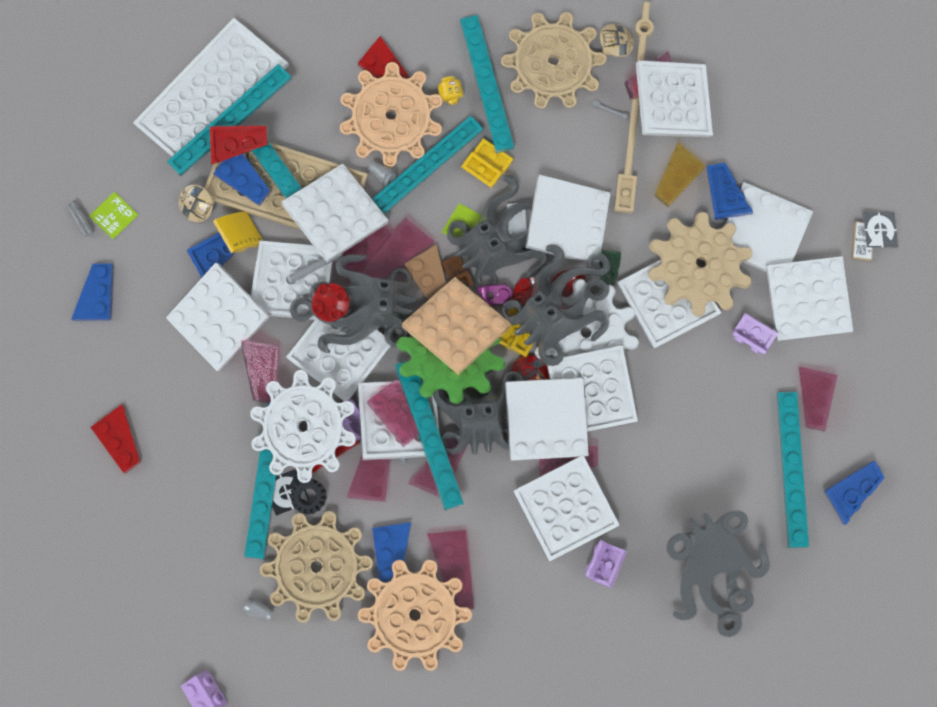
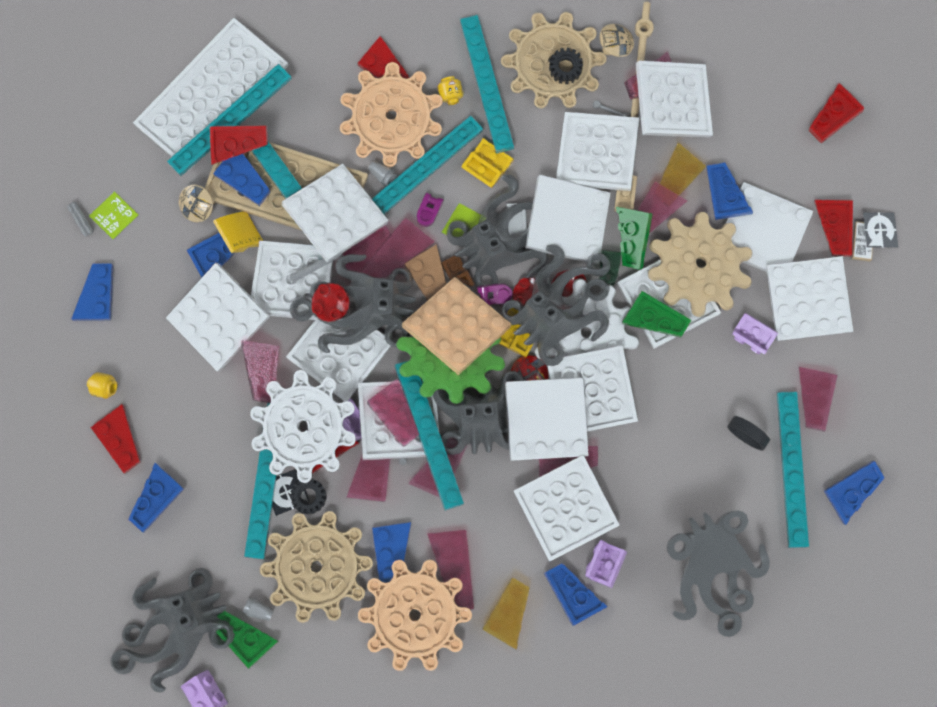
(102, 385): none -> yellow head
(155, 498): none -> blue wing
(187, 618): none -> dark grey hips
(248, 642): none -> green wing
(425, 215): none -> magenta plate
(508, 613): none -> clear yellow wing
(569, 56): none -> black tyre
(573, 596): none -> blue wing
(598, 150): none -> white plate
(634, 236): none -> wing
(656, 316): none -> green wing
(661, 203): none -> clear pink wing
(748, 433): none -> black tyre
(837, 112): none -> red wing
(837, 224): none -> red wing

